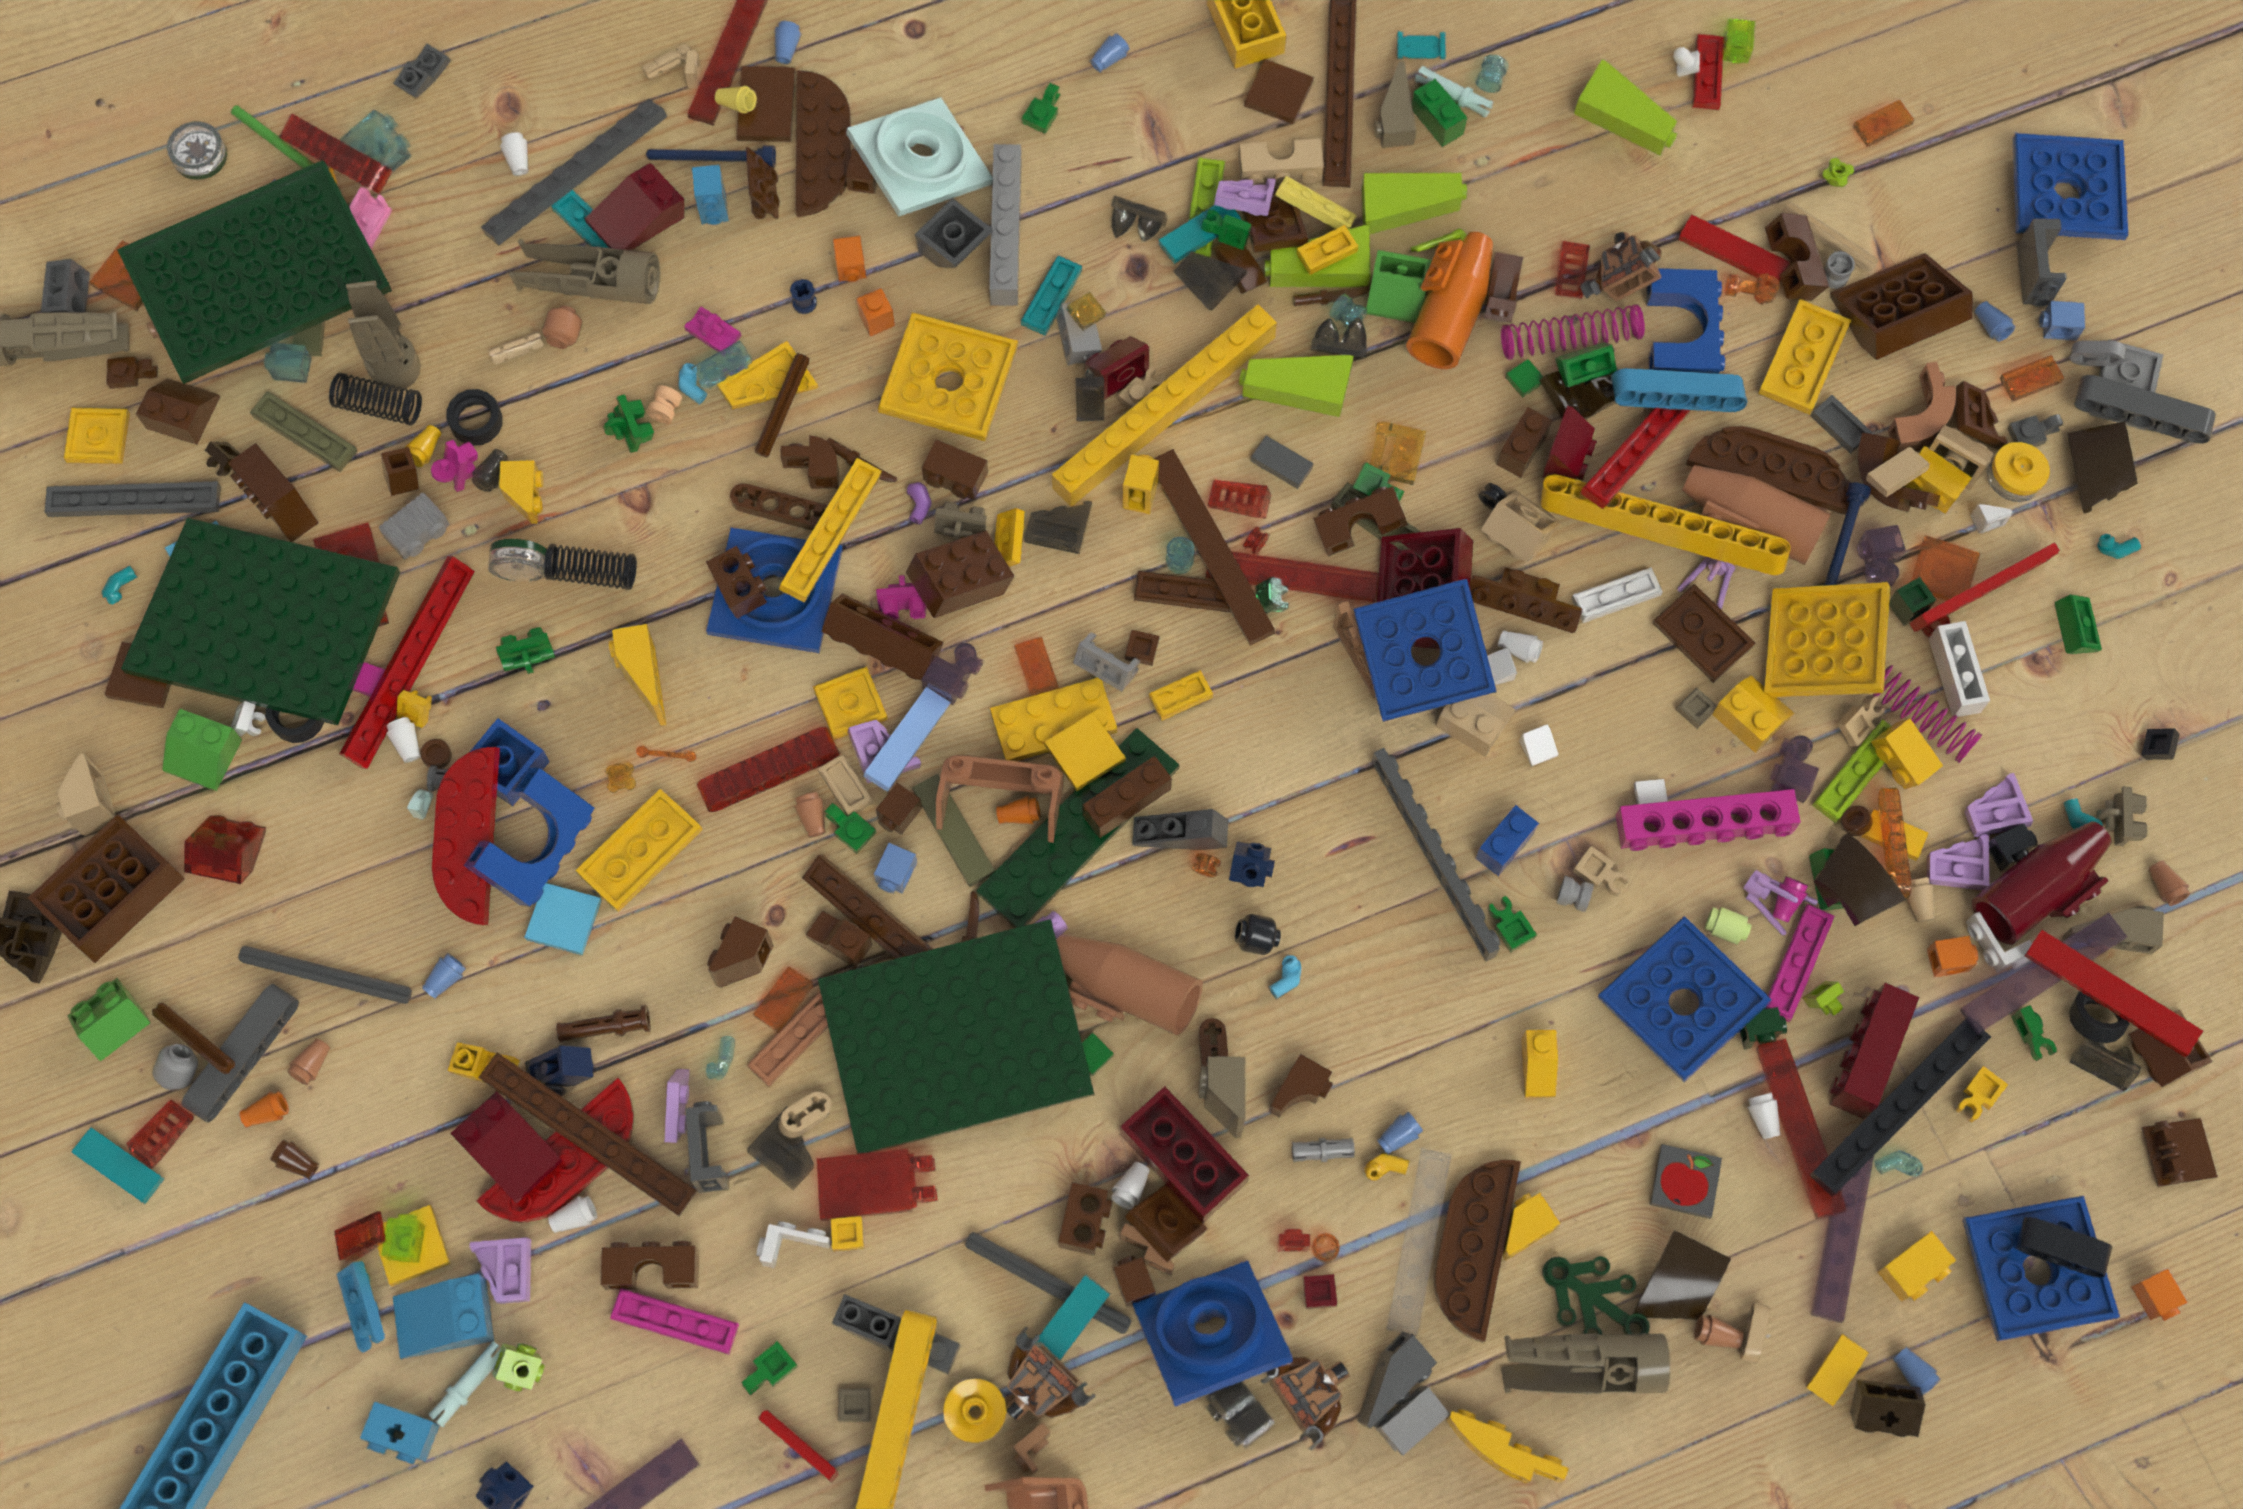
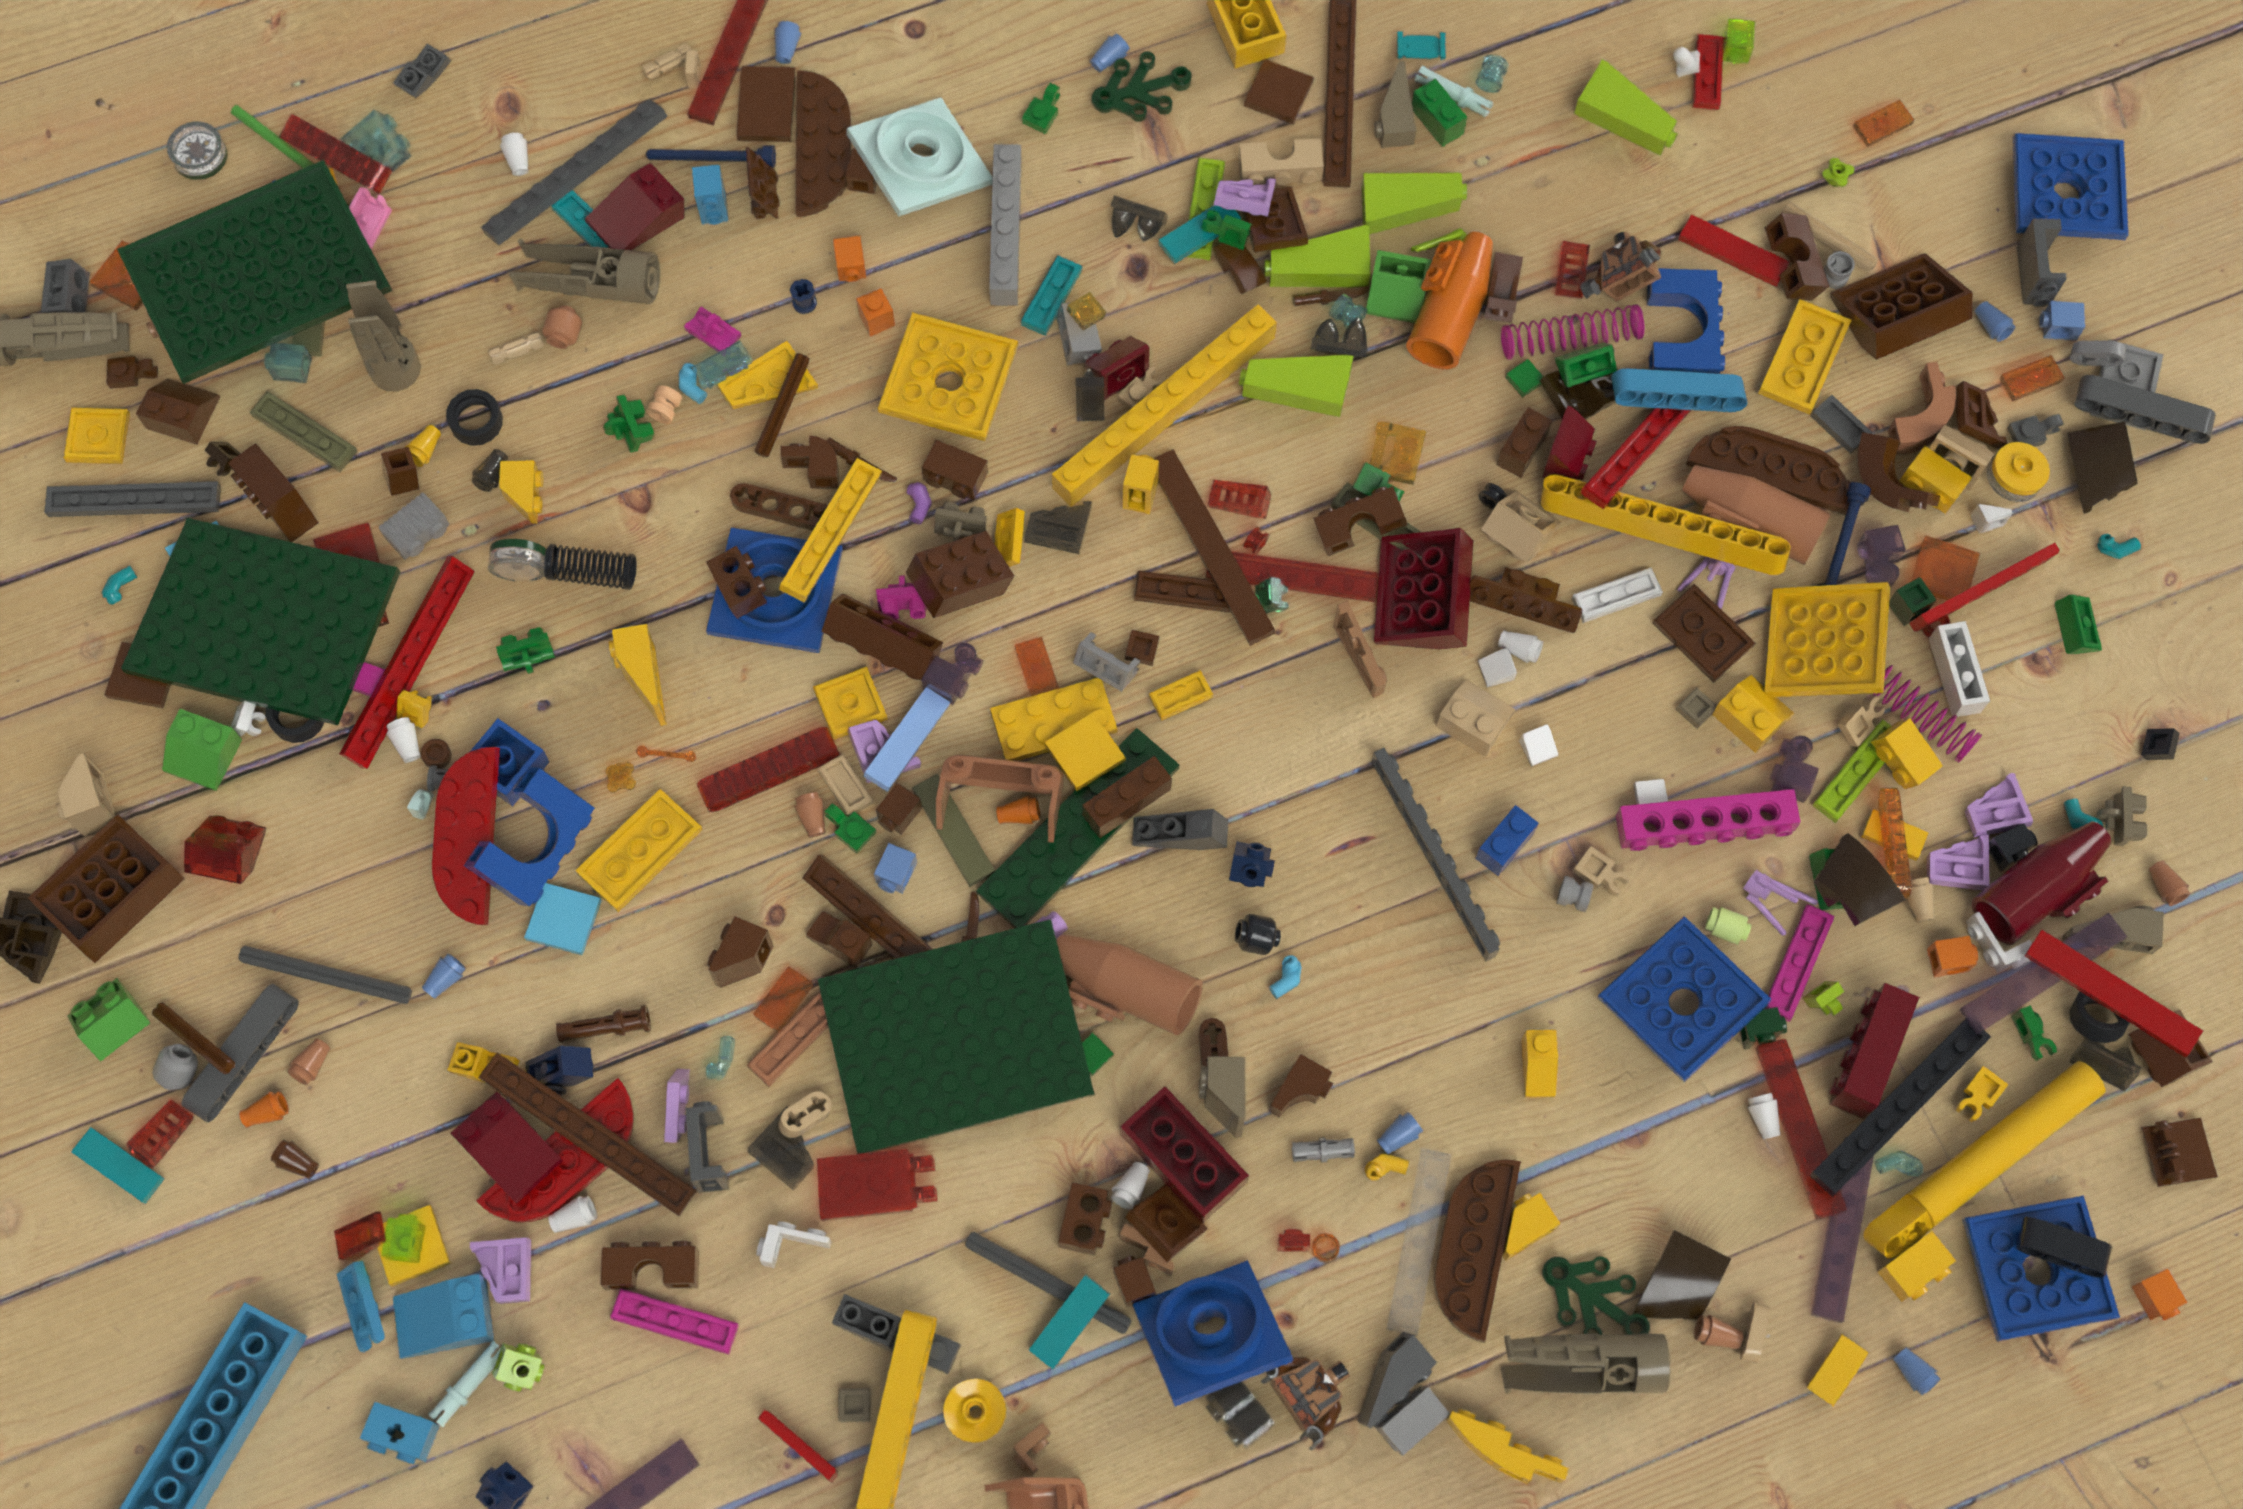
(406, 403): black piece -> none
(456, 464): dark pink hips -> none
(736, 98): light yellow cone -> none
(772, 1366): green plate -> none
(847, 1233): yellow plate -> none
(951, 235): dark grey slope -> none
(1041, 1381): torso -> none
(1138, 89): none -> dark green plant
(1179, 561): clear light blue wheel -> none
(1206, 865): clear orange bush -> none
(1209, 278): clear smoke wing -> none
(1282, 462): dark grey tile -> none
(1314, 204): light yellow tile -> none
(1320, 1291): dark red plate -> none
(1327, 249): yellow plate -> none
(1393, 627): blue piece -> none
(1513, 928): green plate -> none
(1686, 1181): tile -> none
(1763, 288): clear orange leg -> none
(1785, 908): dark pink cone -> none
(1856, 820): reddish brown tile -> none
(1887, 1408): dark brown brick -> none
(1897, 471): tan tile -> none
(1984, 1160): none -> yellow piece

